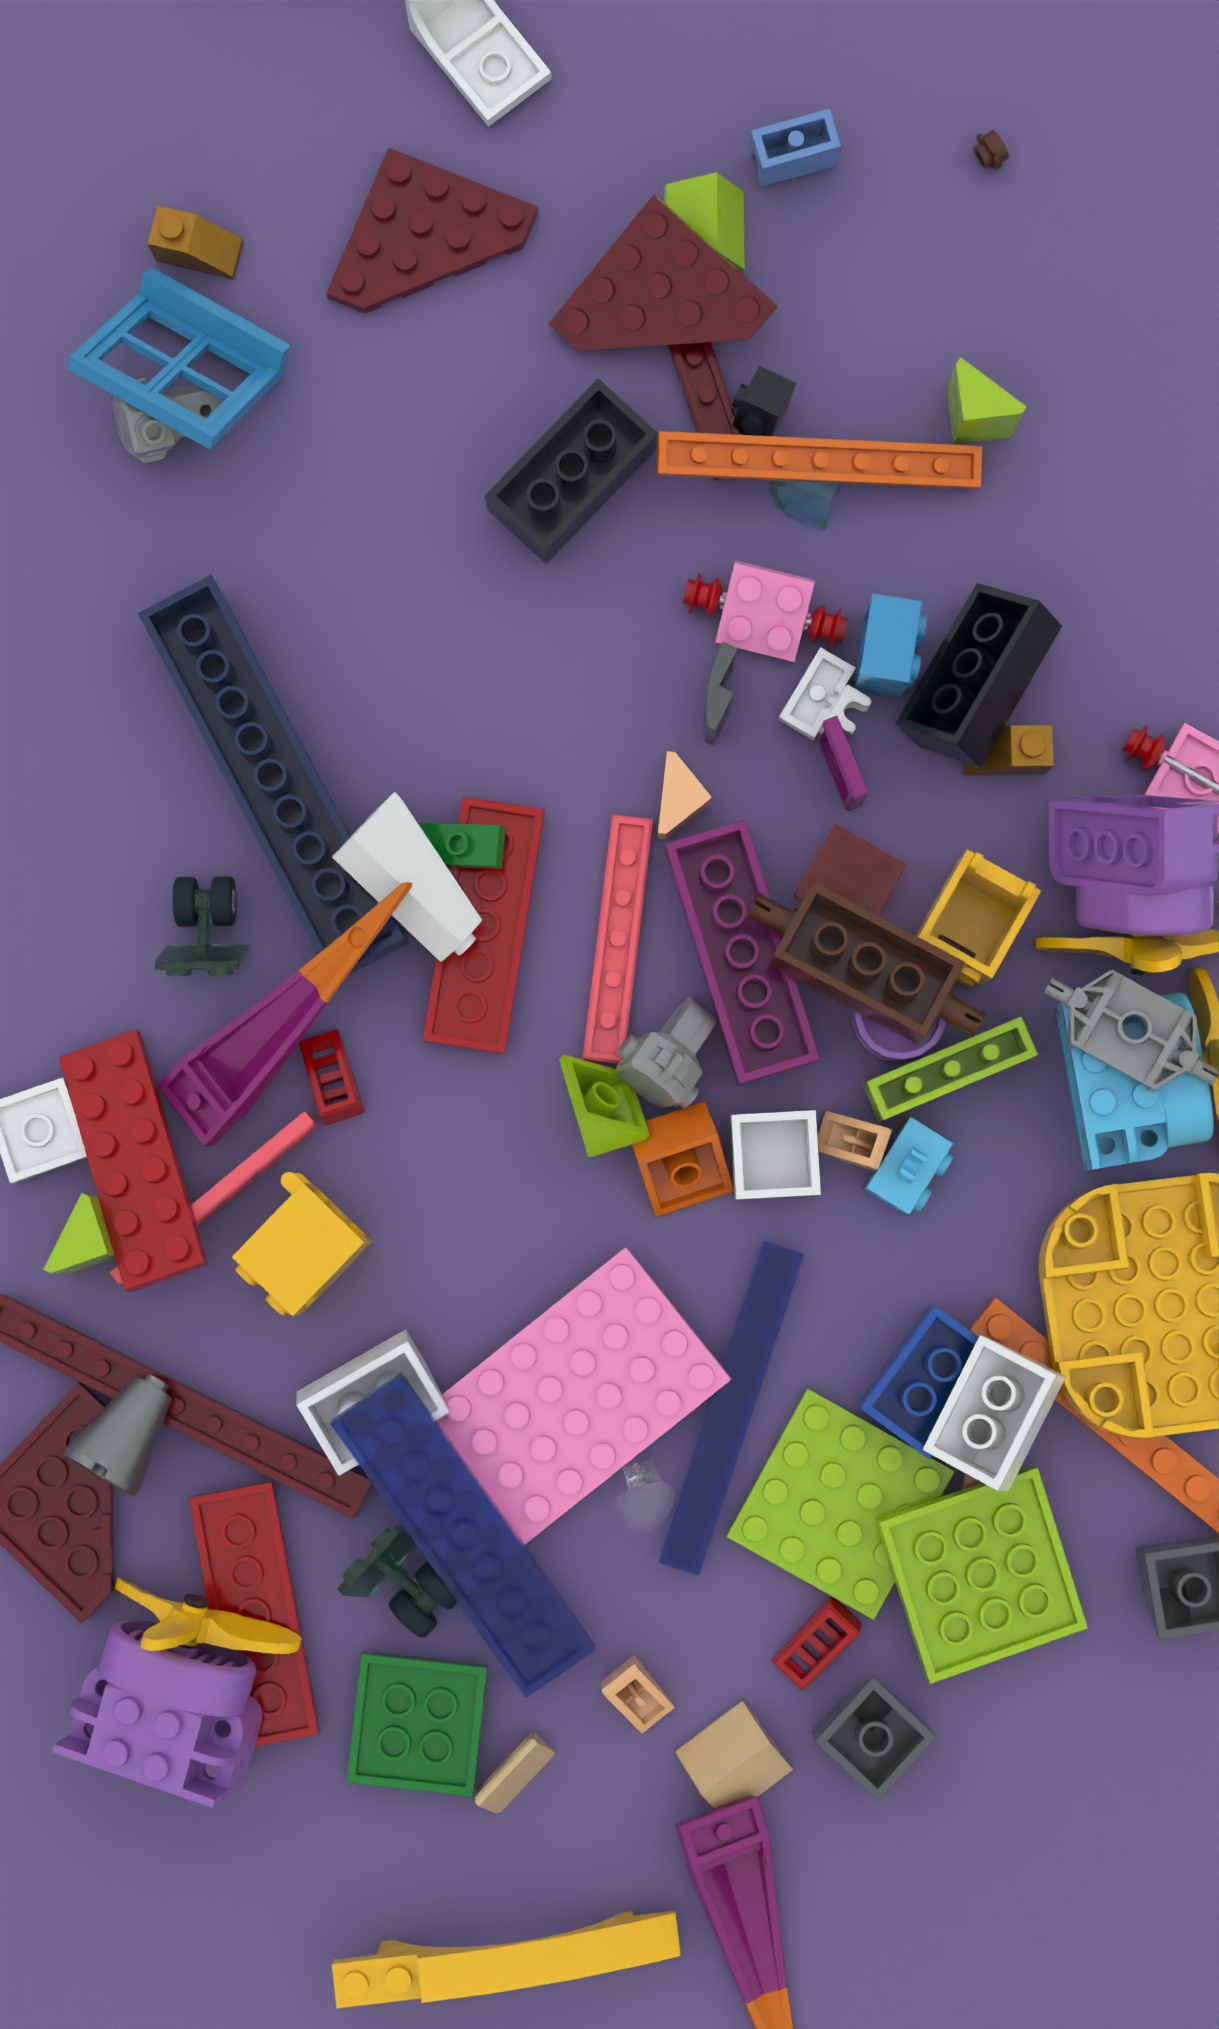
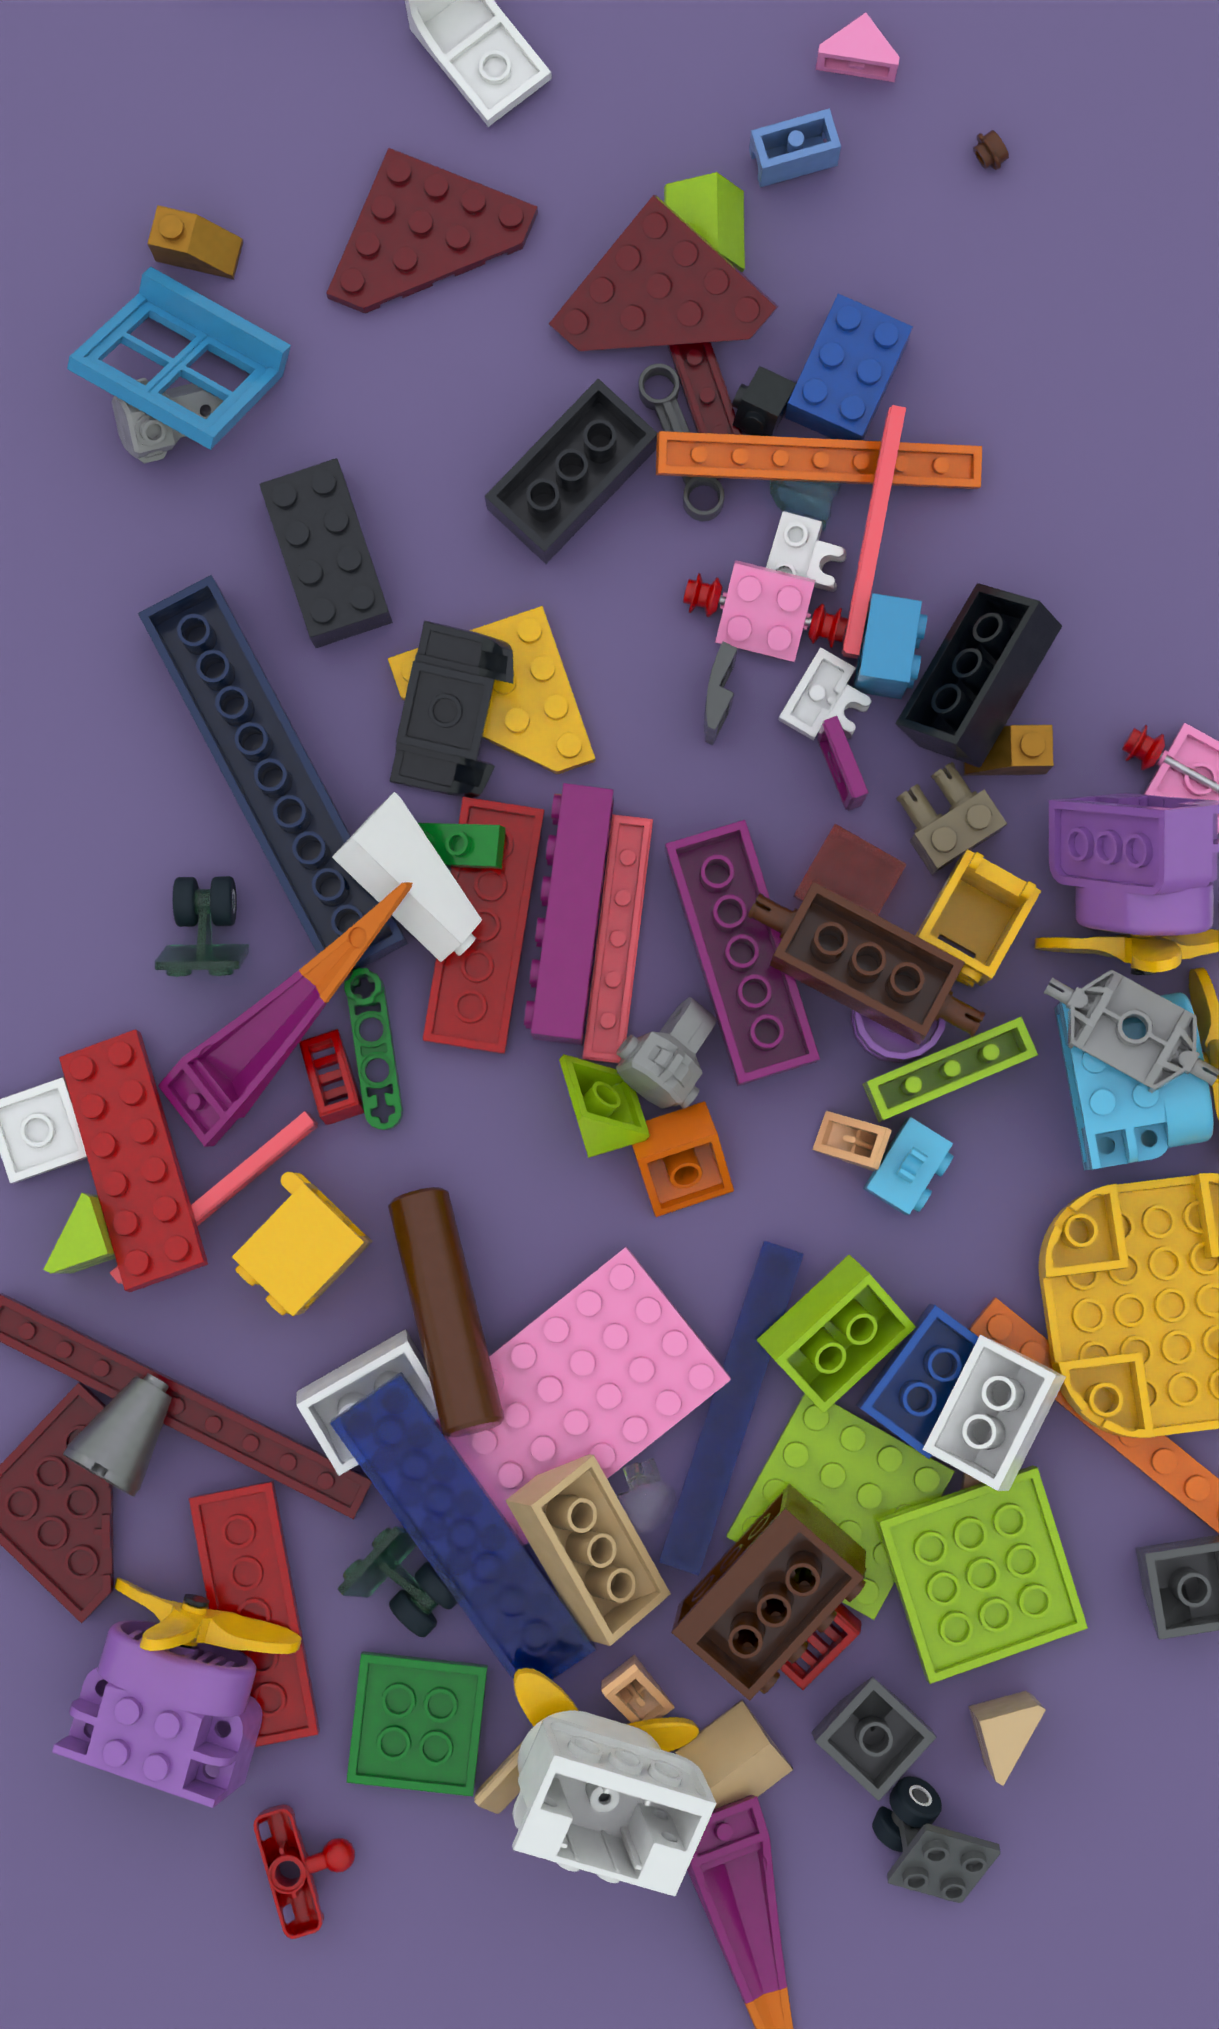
(288, 1846): none -> red piece
(325, 553): none -> black brick
(379, 1049): none -> green beam
(445, 1312): none -> reddish brown cylinder
(445, 1973): yellow slope -> none
(449, 710): none -> black piece
(536, 712): none -> yellow plate
(572, 913): none -> magenta brick
(589, 1548): none -> tan slope
(607, 1791): none -> white brick
(672, 420): none -> dark grey piece
(681, 796): light nougat slope -> none
(771, 1593): none -> reddish brown brick
(775, 1155): white piece -> none
(801, 553): none -> white plate
(836, 1333): none -> lime brick
(848, 370): none -> blue brick
(859, 52): none -> bright pink slope
(873, 531): none -> coral tile
(932, 1857): none -> dark grey plate
(967, 824): none -> dark tan brick
(980, 407): lime slope -> none
(1004, 1730): none -> tan slope

